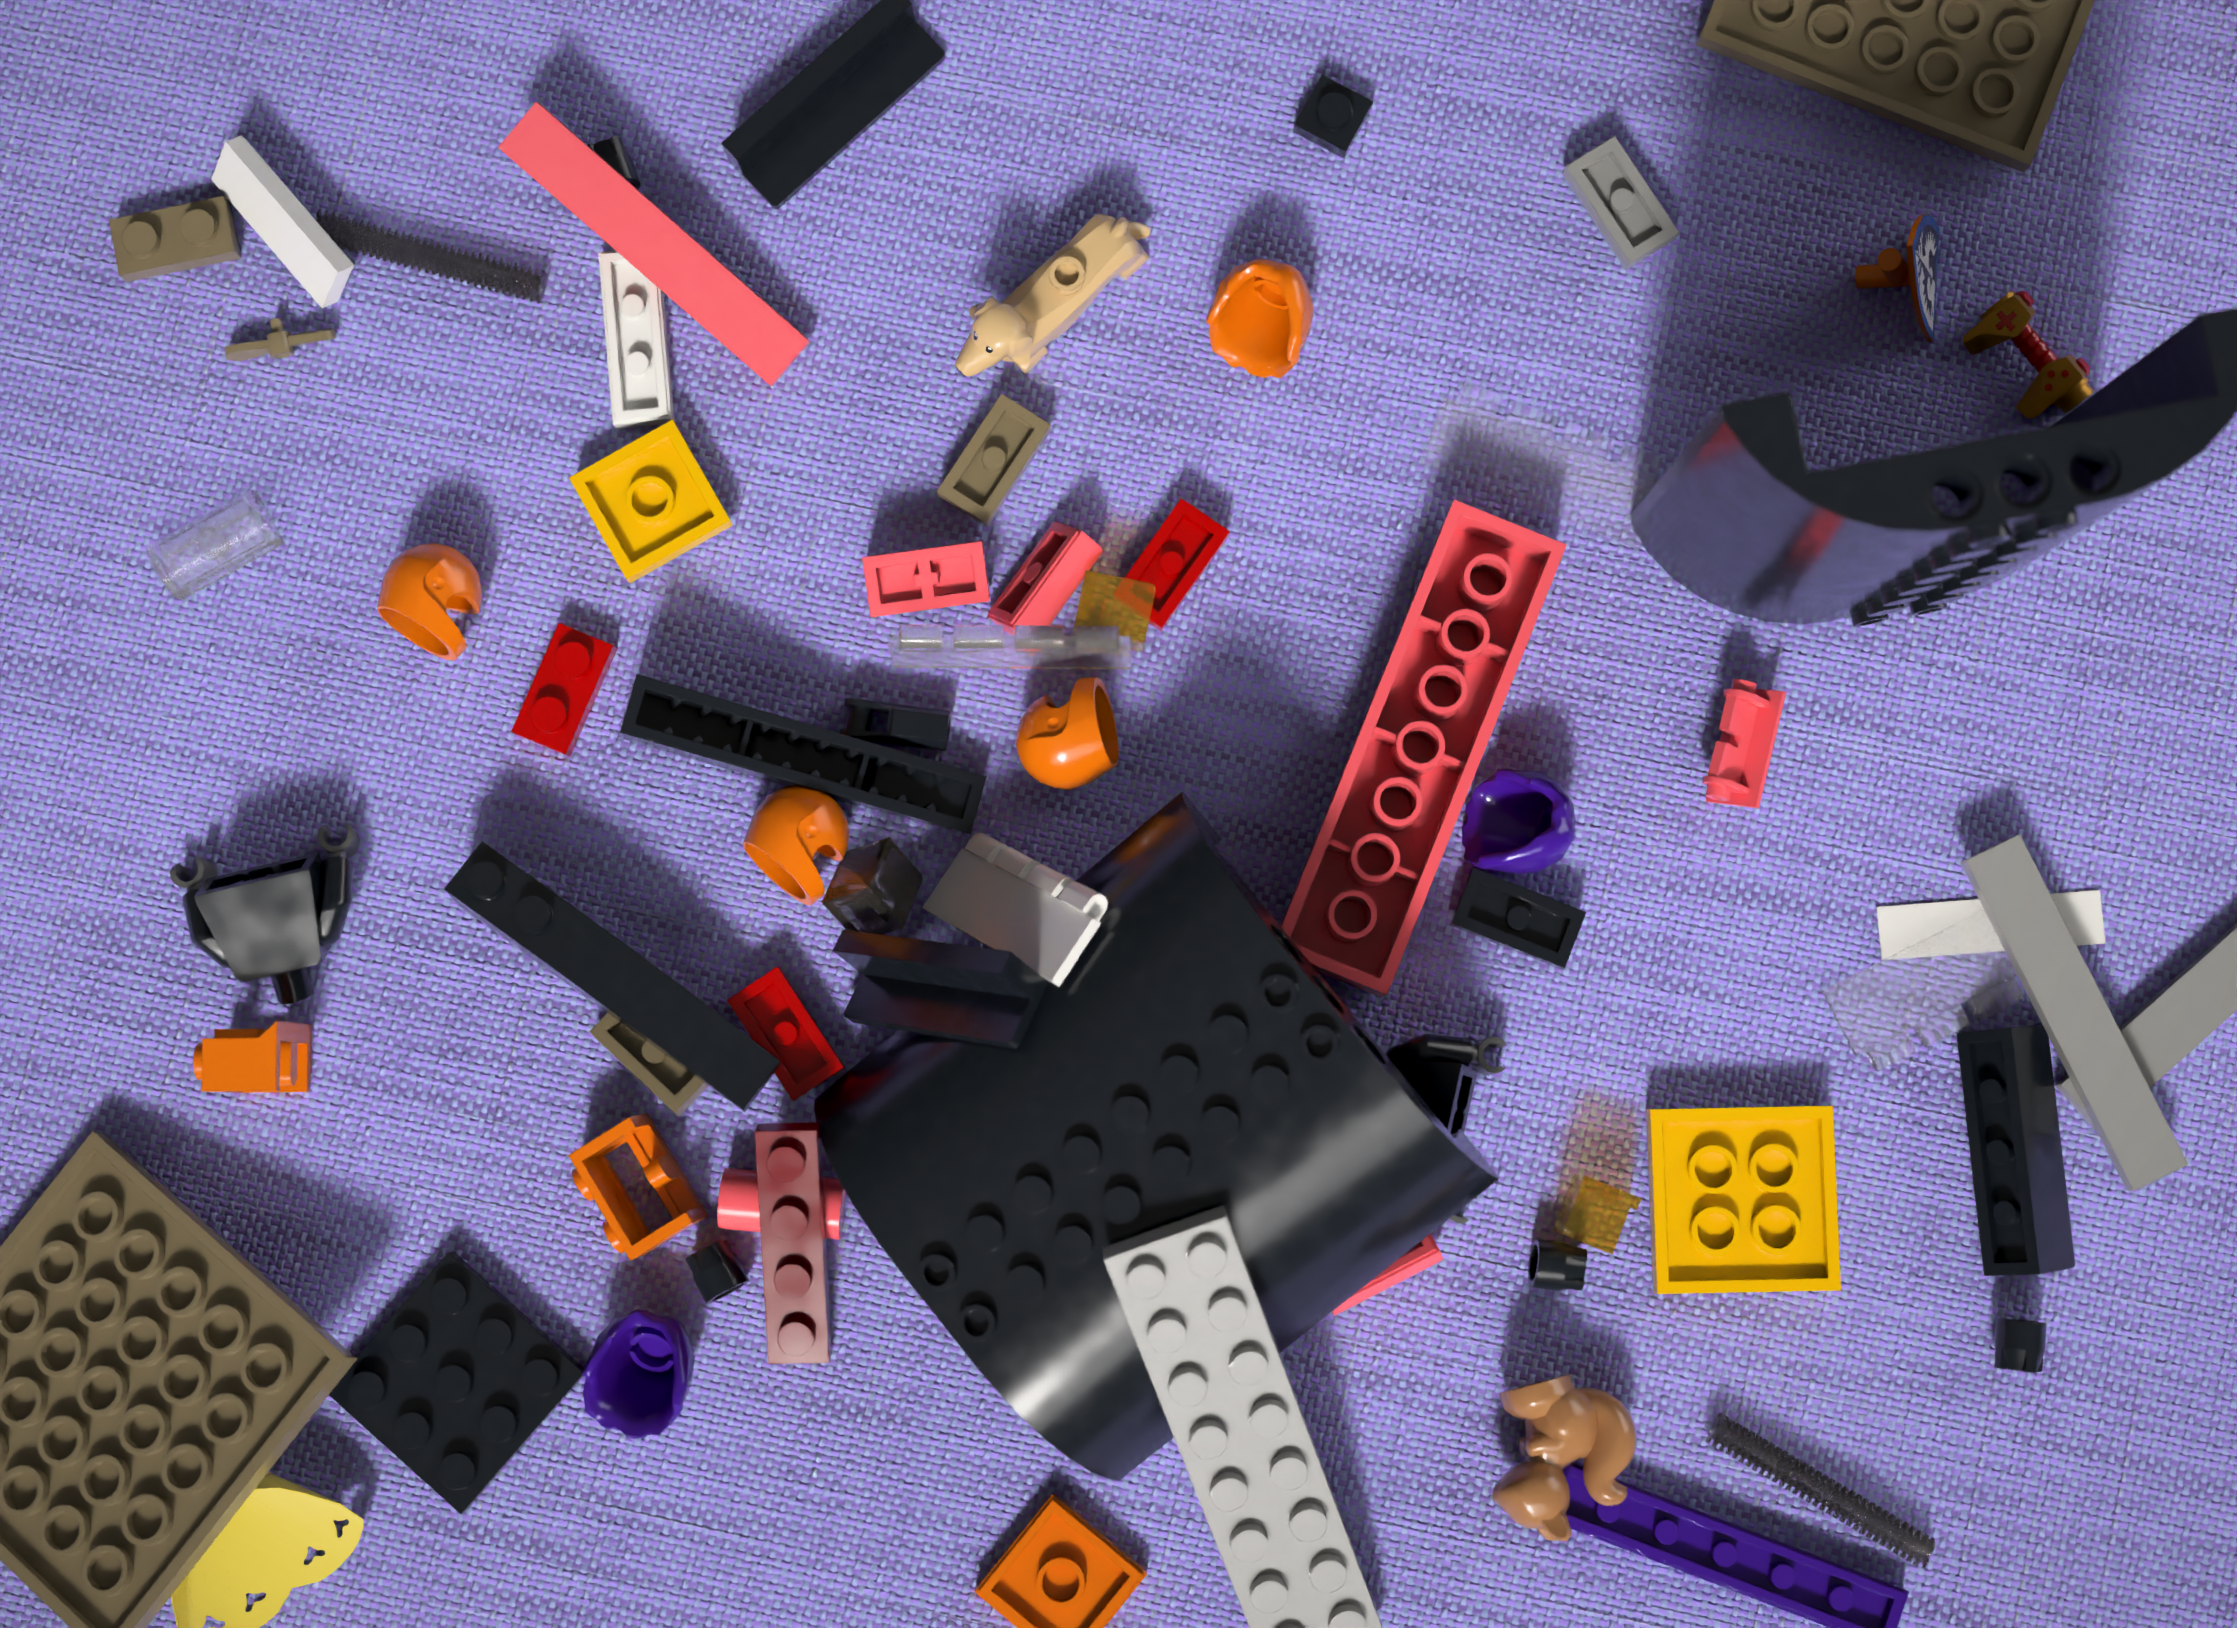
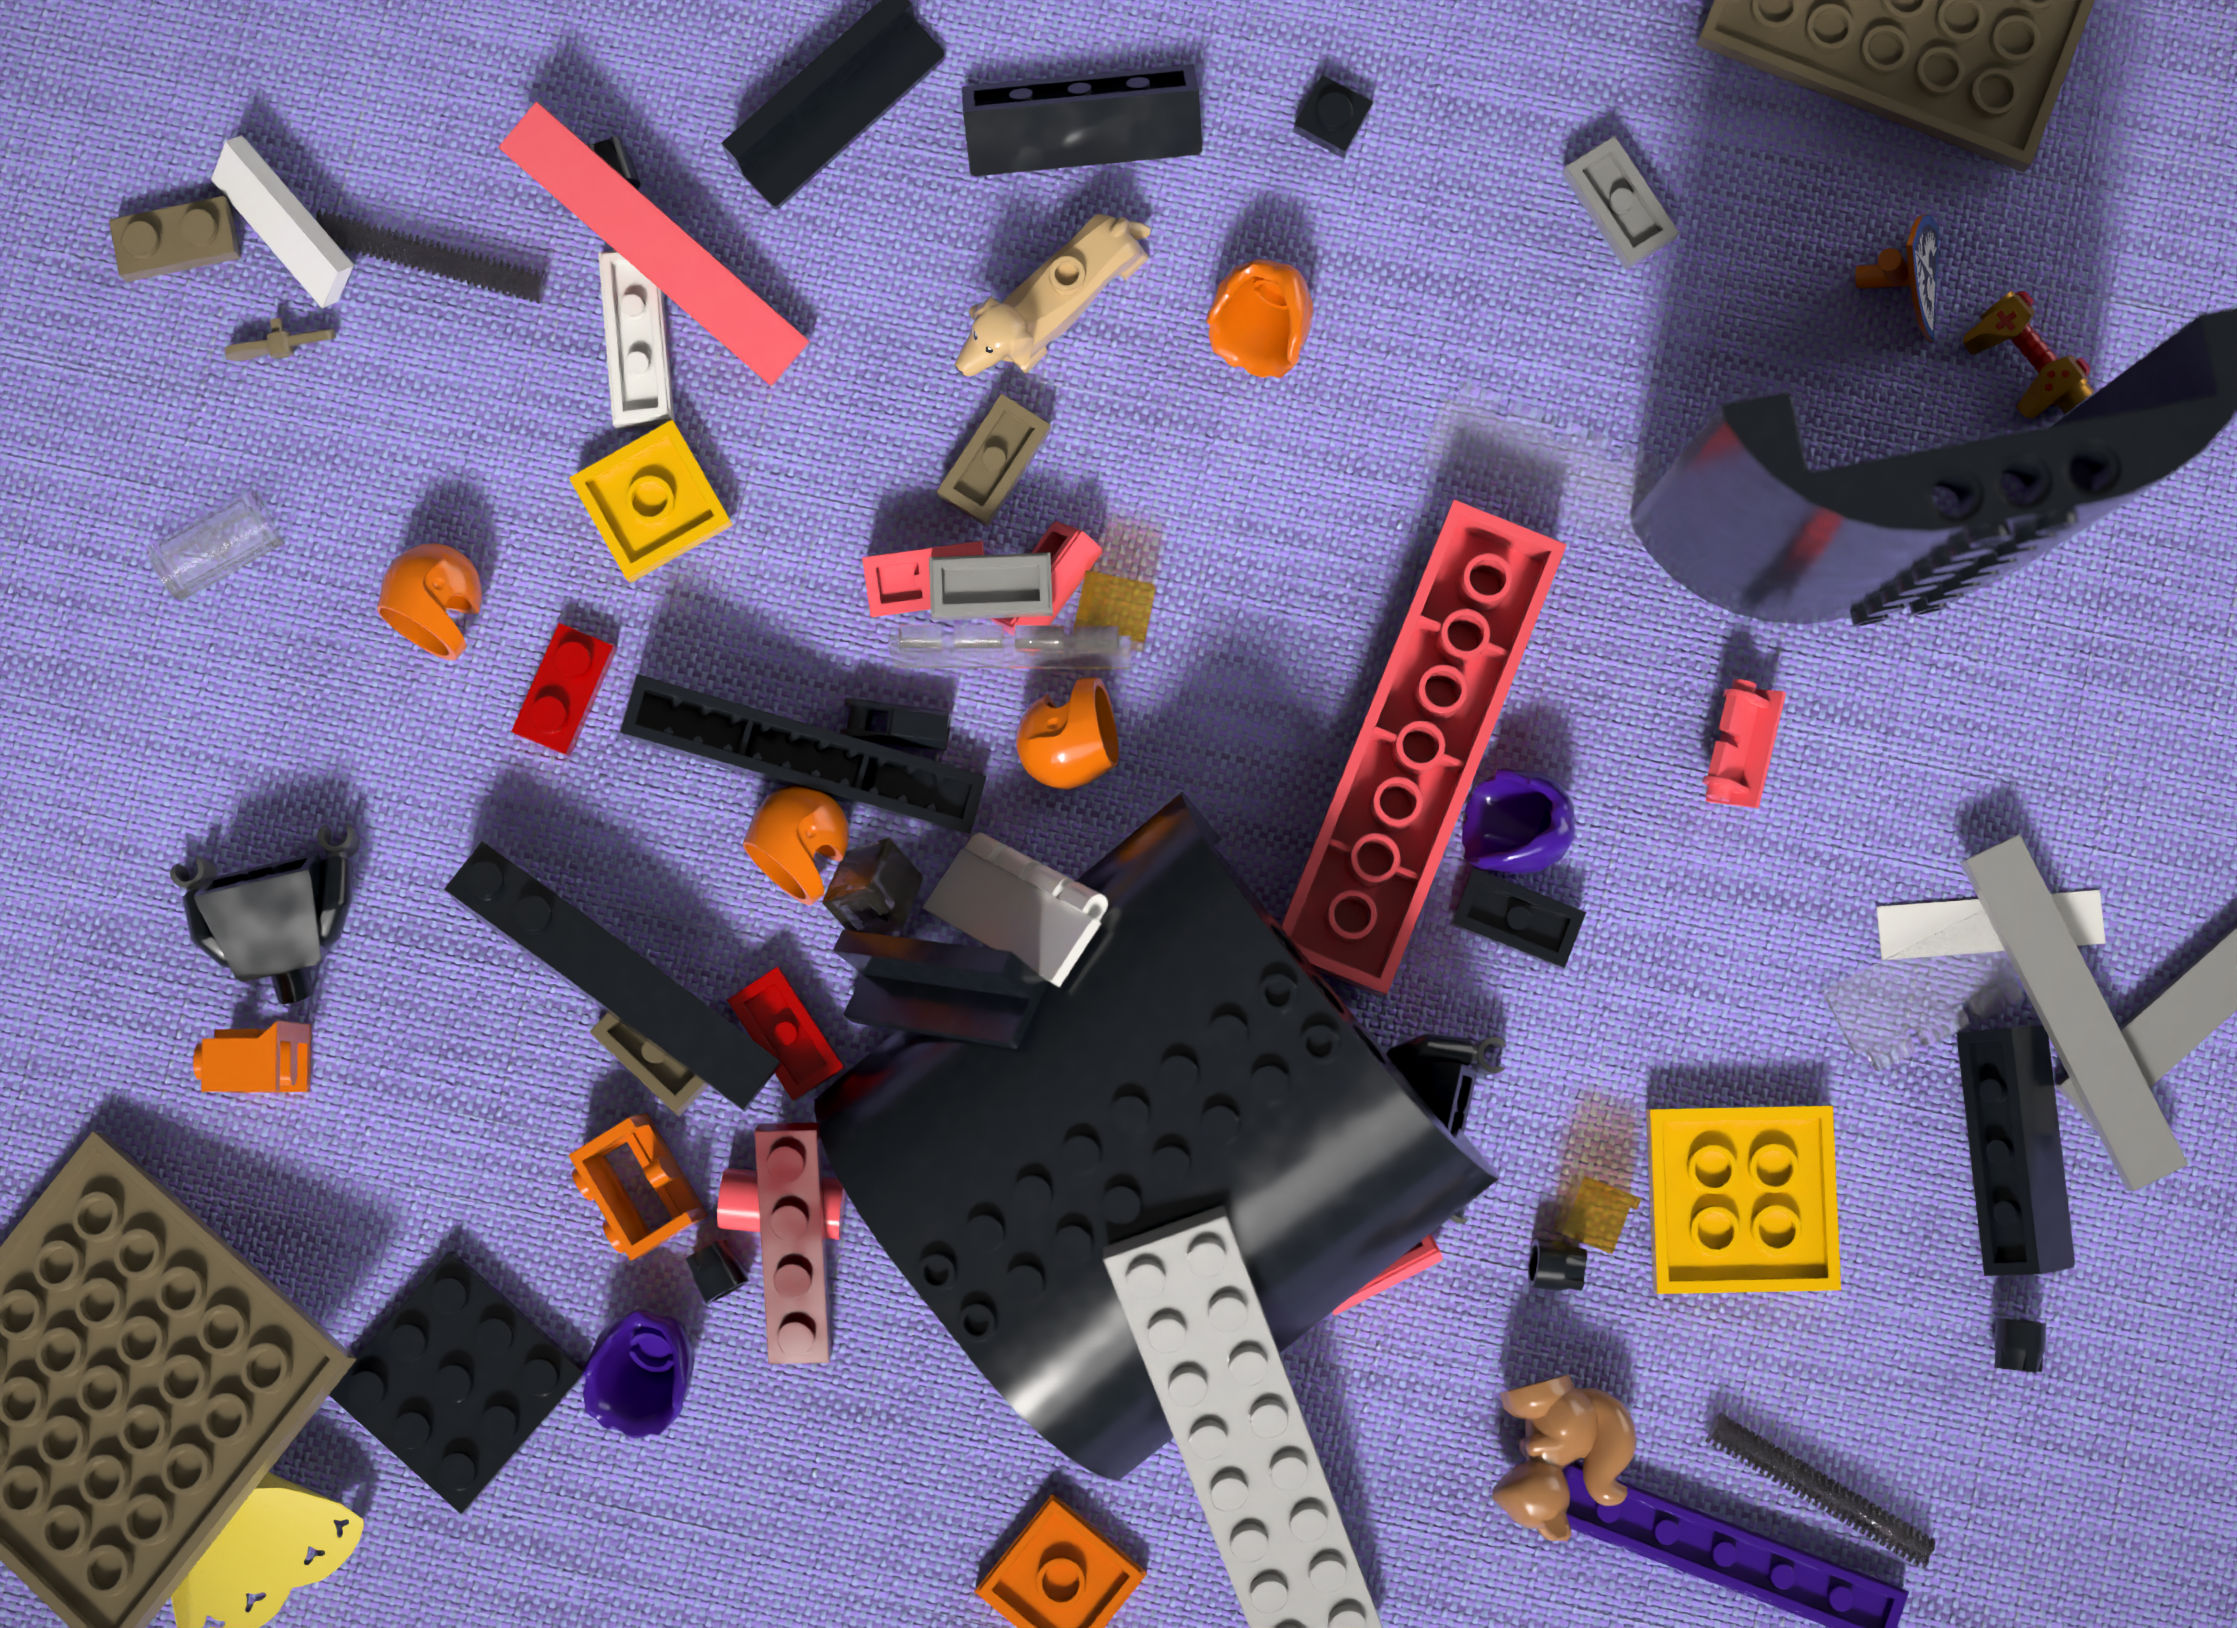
(990, 586): none -> light grey tile
(1082, 120): none -> black panel
(1177, 558): red plate -> none

